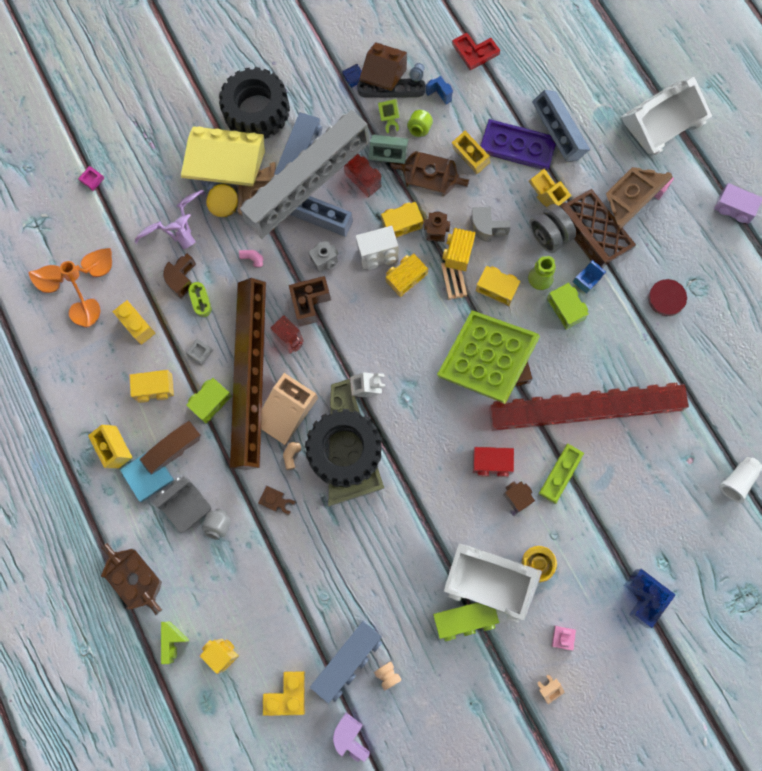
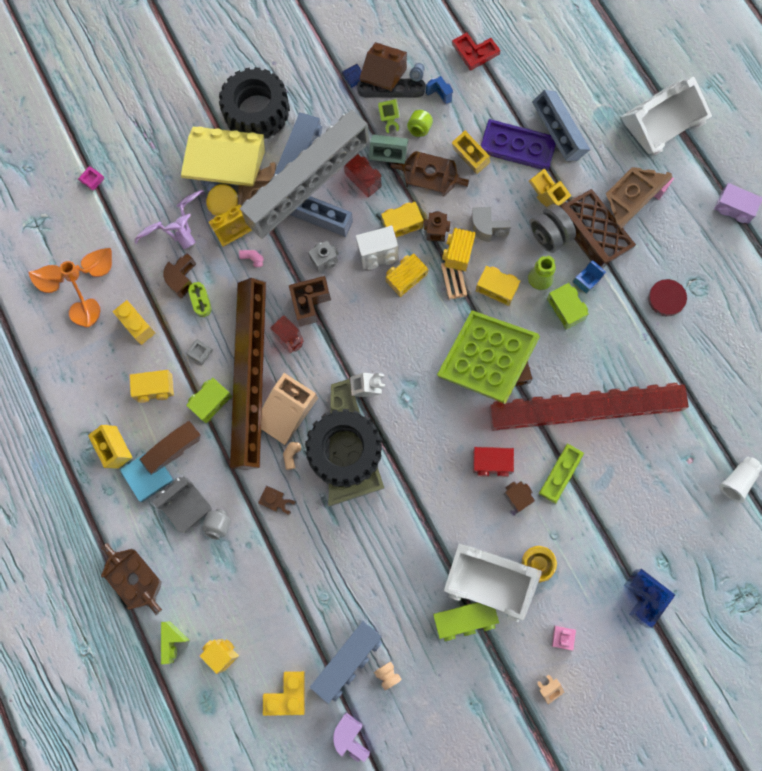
(229, 225): none -> yellow bracket

